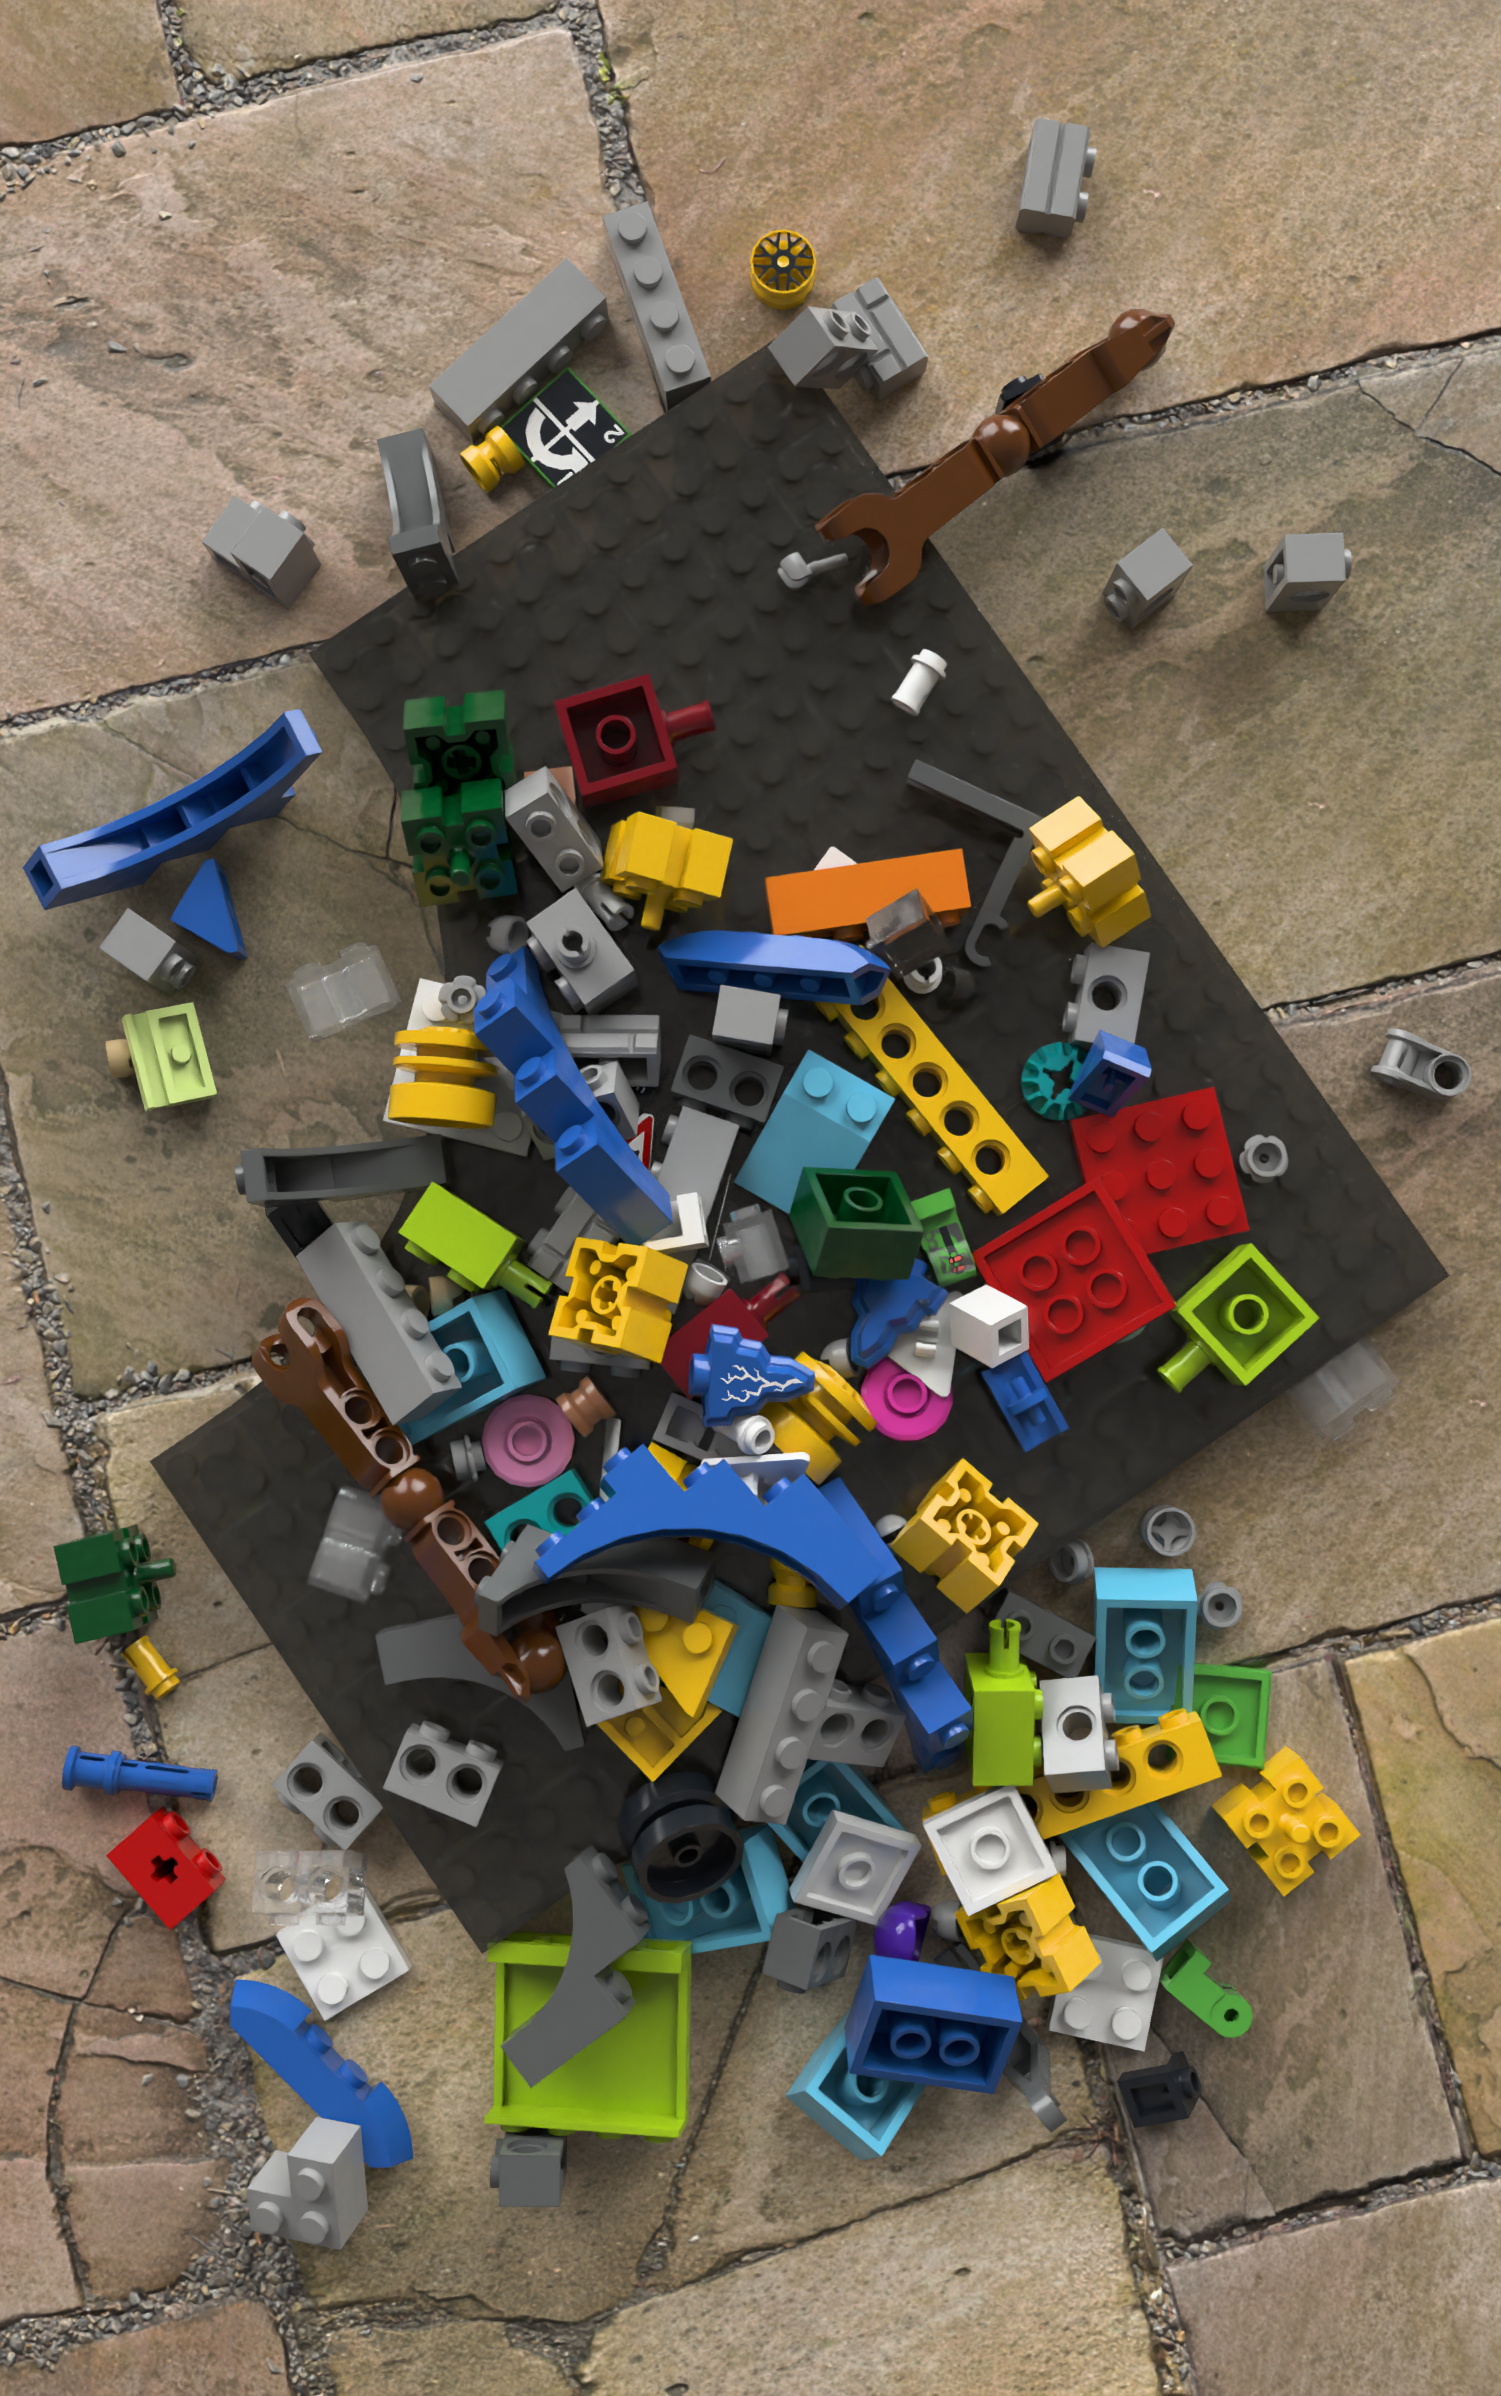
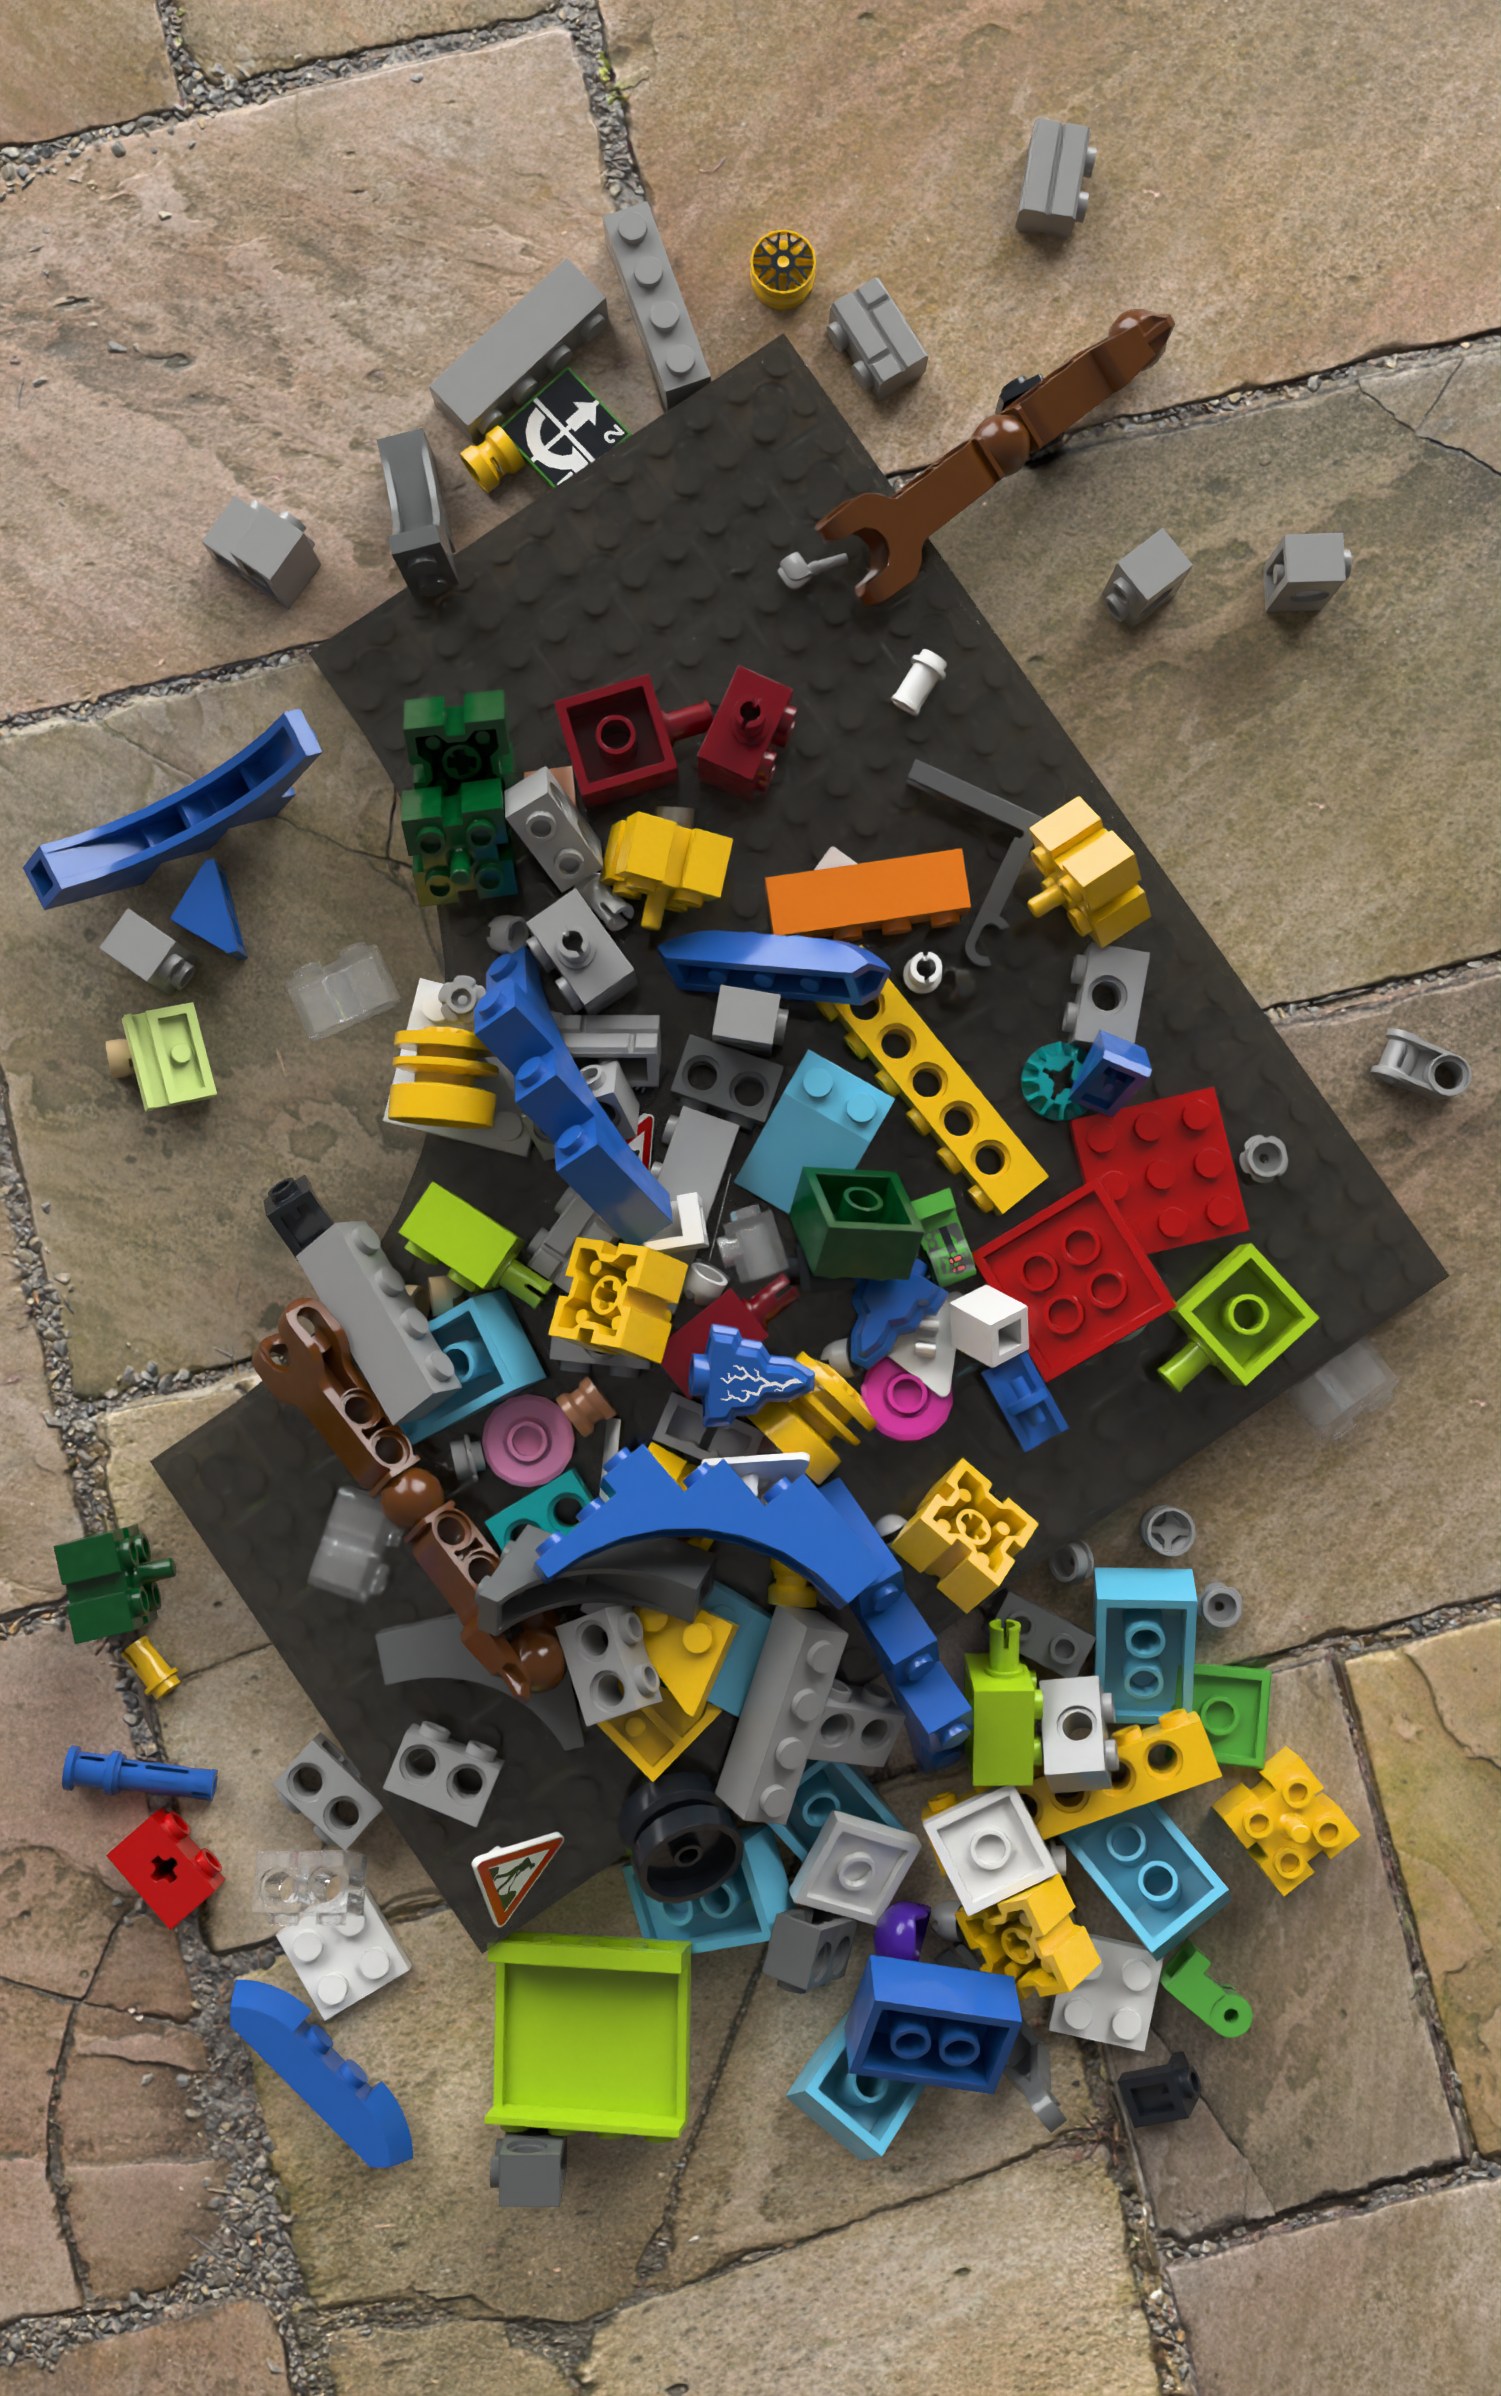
(314, 2189): light grey brick -> none
(342, 1172): dark grey arch -> none
(510, 1873): none -> piece
(589, 1993): dark grey arch -> none
(745, 734): none -> dark red brick
(751, 1433): white pin -> none
(823, 347): light grey brick -> none
(906, 934): clear smoke brick -> none

